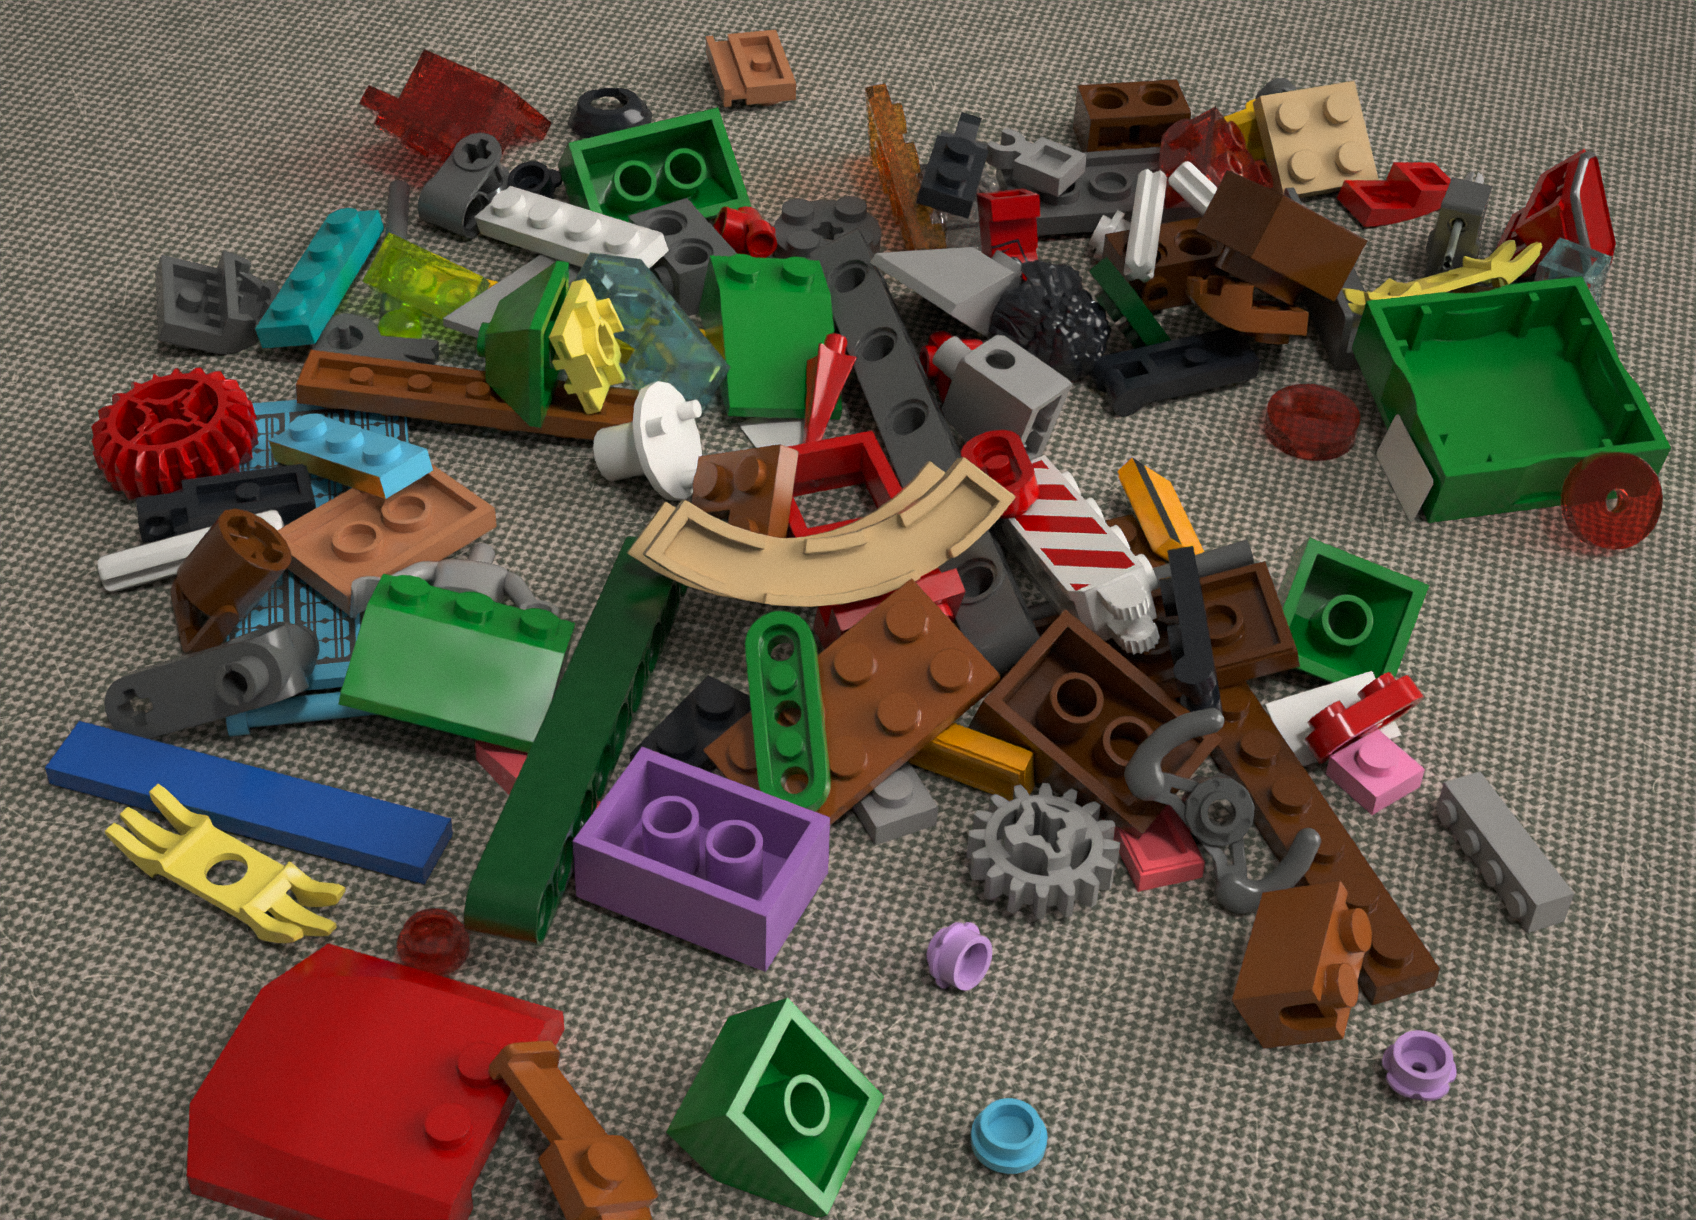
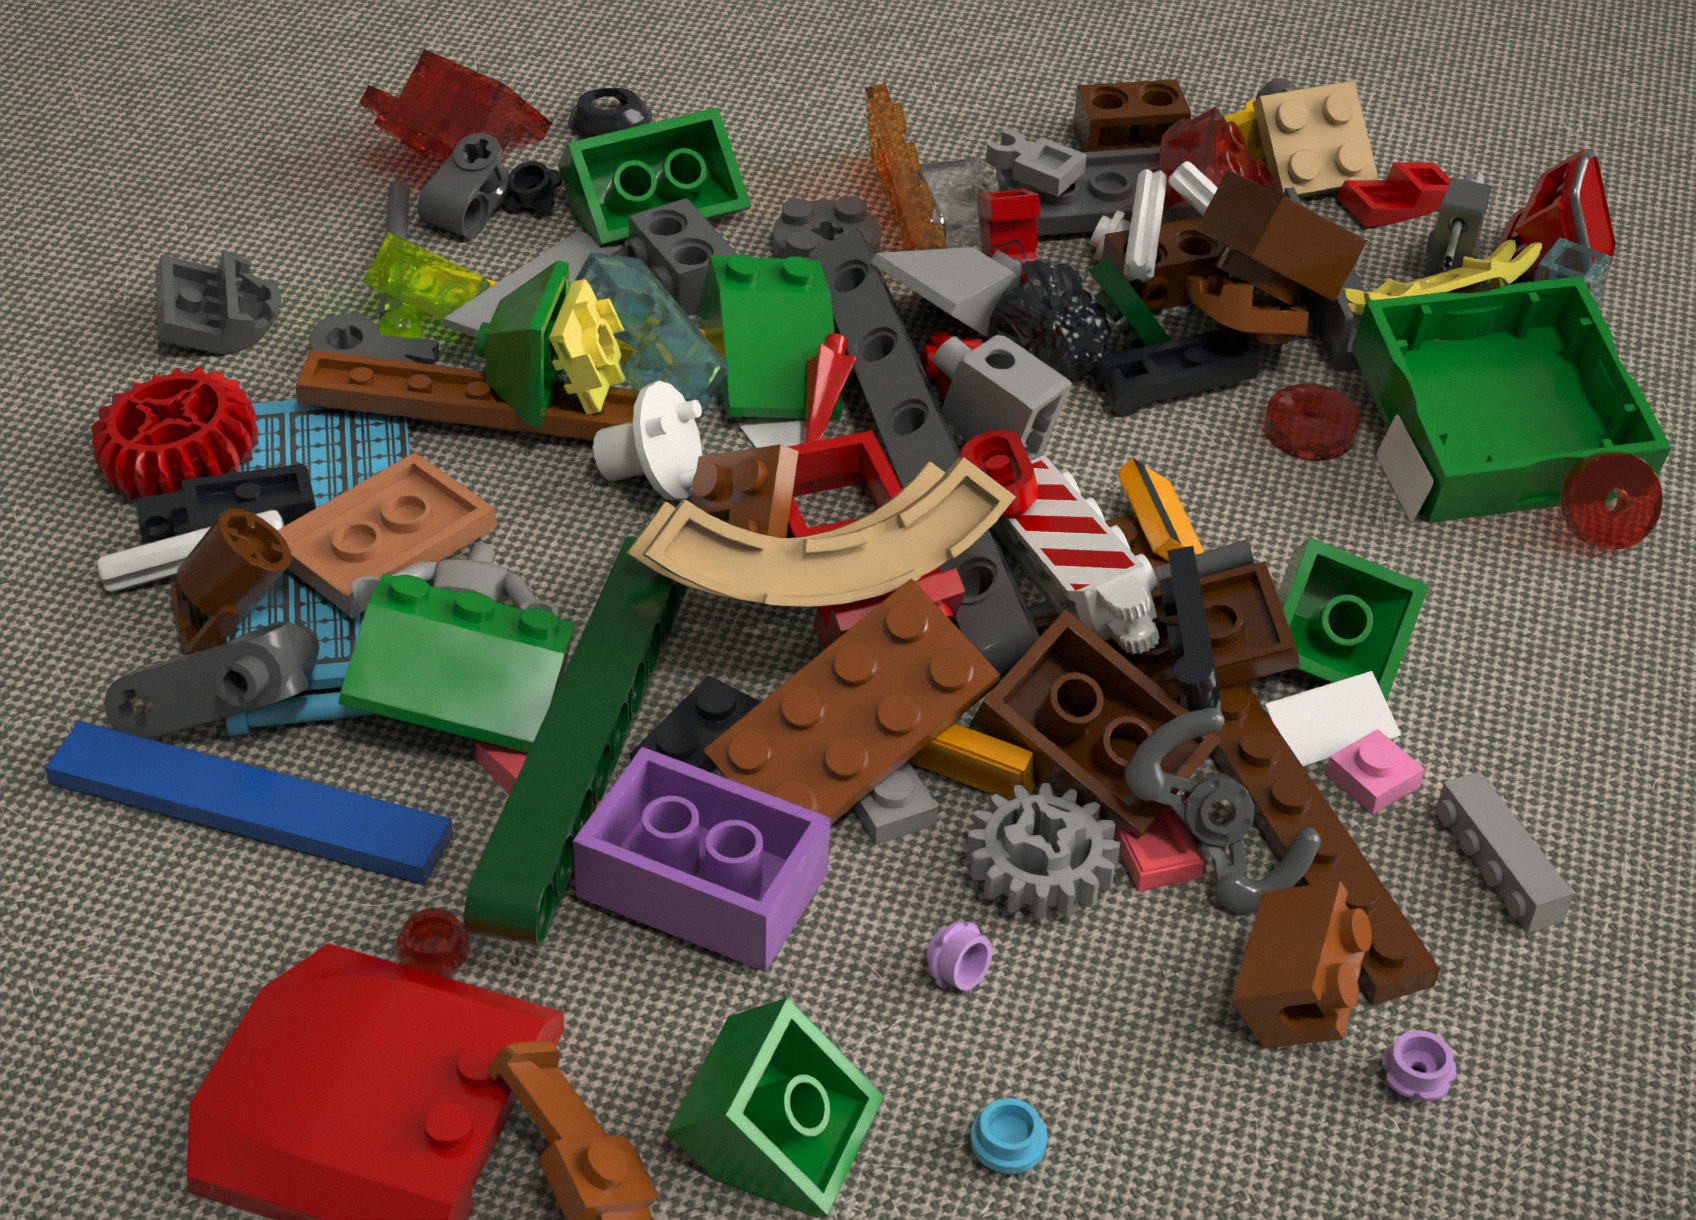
(200, 846): light yellow piece -> none
(320, 279): teal plate -> none
(351, 455): medium azure plate -> none
(565, 229): white plate -> none
(746, 231): red plate -> none
(751, 68): nougat plate -> none
(781, 686): green plate -> none
(954, 169): black hinge -> none
(1380, 705): red plate -> none

